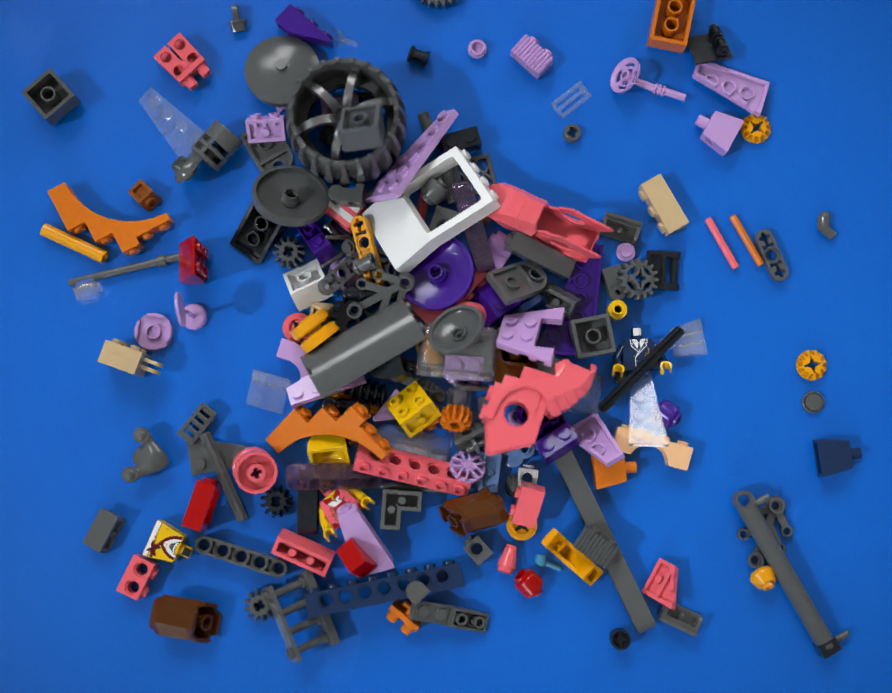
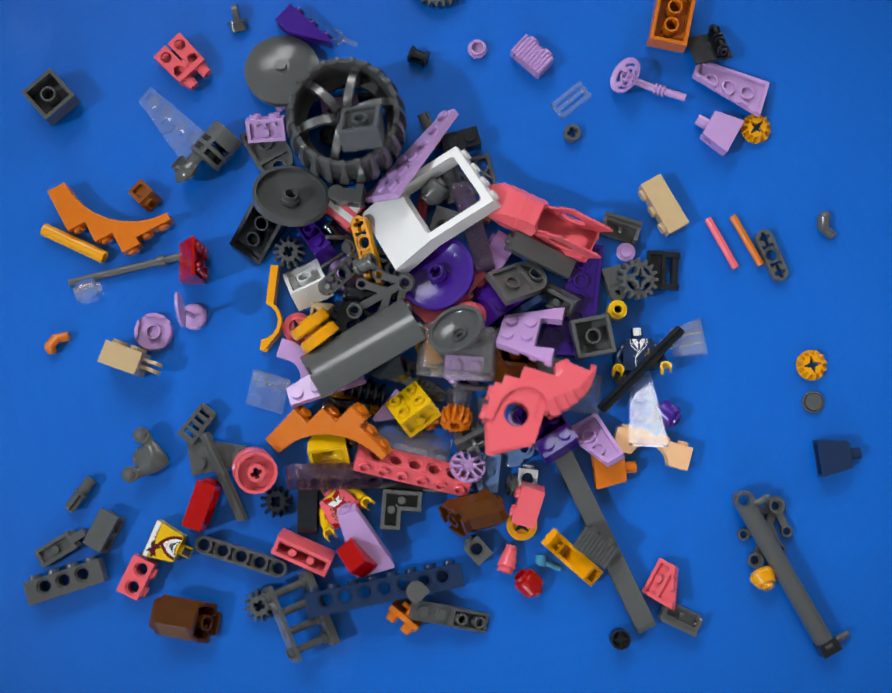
(37, 593): none -> dark grey brick
(54, 340): none -> orange arm
(60, 547): none -> dark grey hinge
(80, 494): none -> dark grey axle
(271, 301): none -> light orange piece

